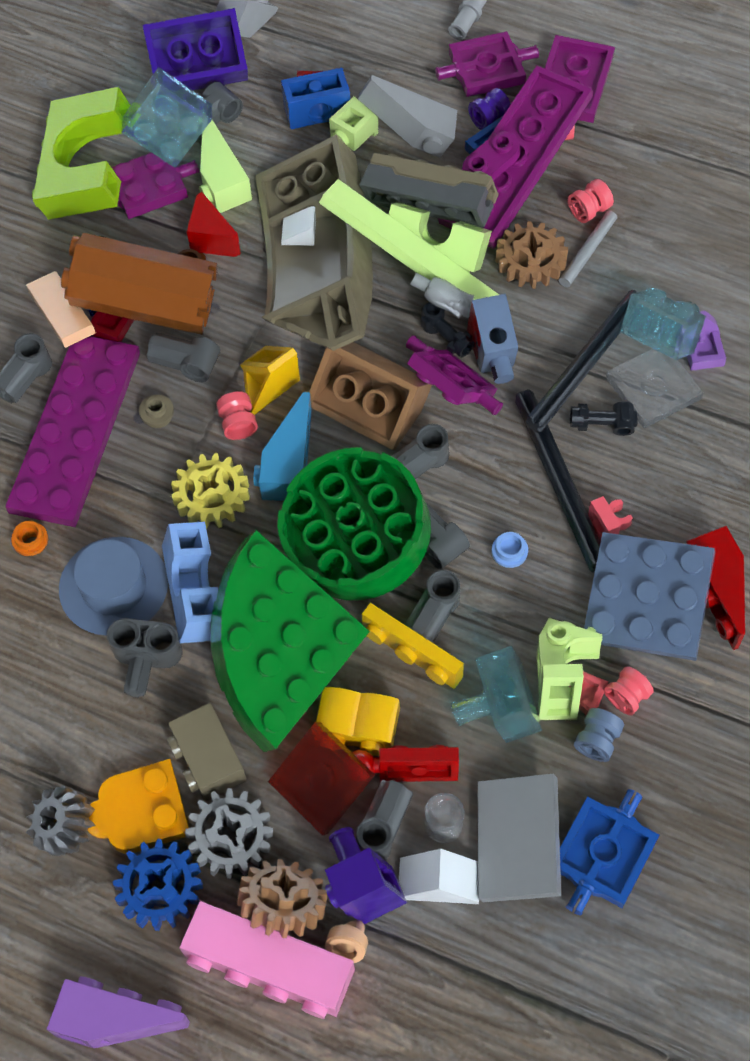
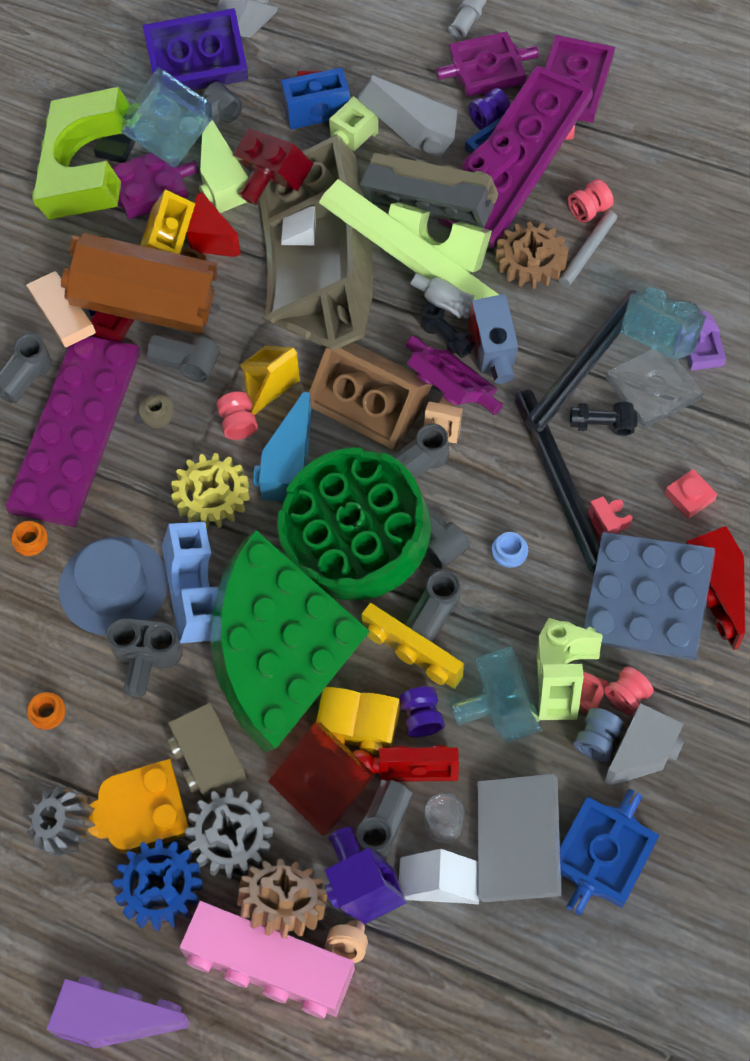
(41, 702): none -> orange plate
(114, 148): none -> black tile
(168, 223): none -> yellow brick
(271, 161): none -> dark red brick
(421, 712): none -> dark purple wheel
(445, 415): none -> light nougat tile
(646, 746): none -> light grey slope
(690, 494): none -> coral plate

